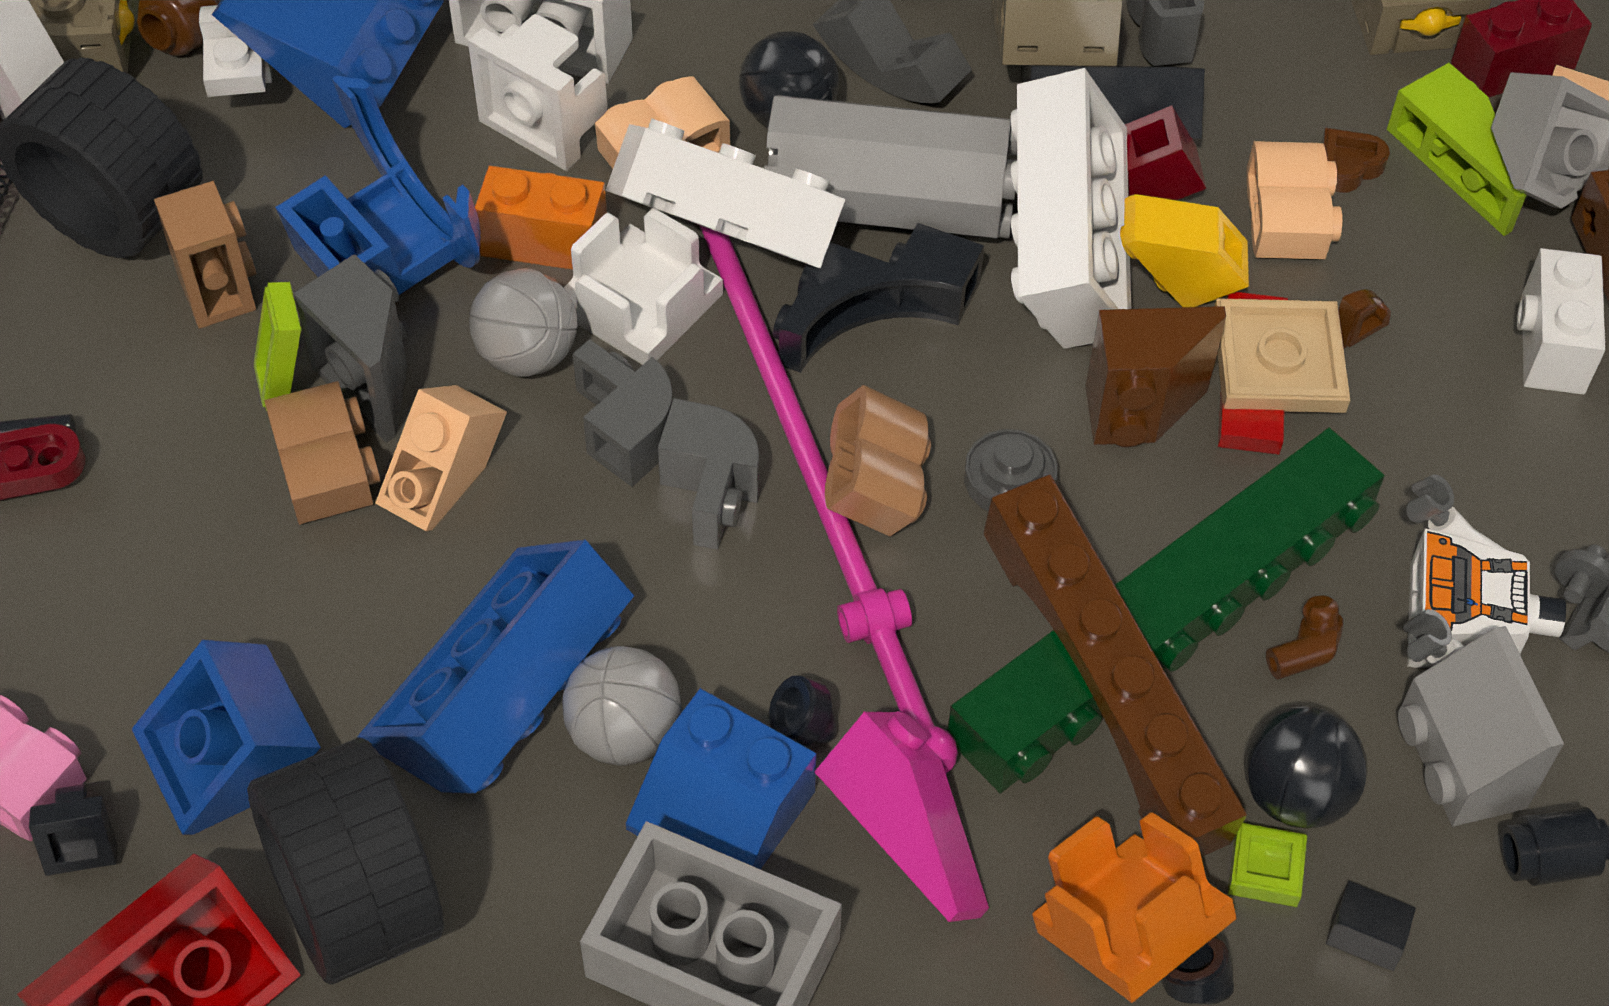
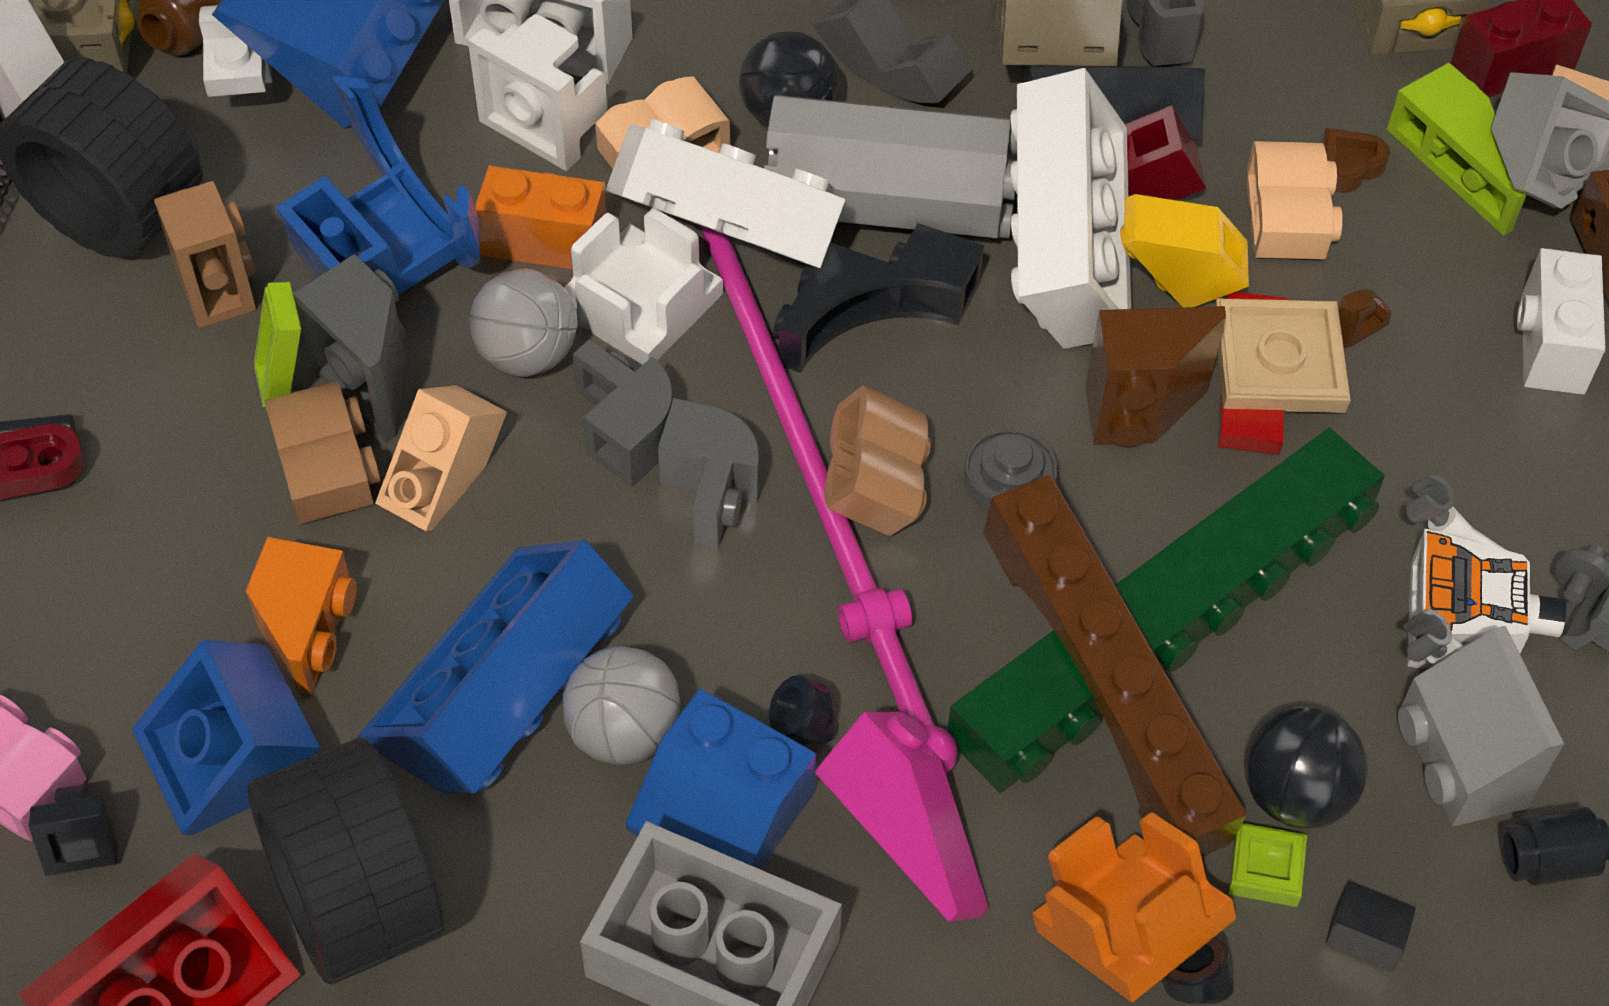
(297, 604): none -> orange slope
(1315, 642): reddish brown arm -> none

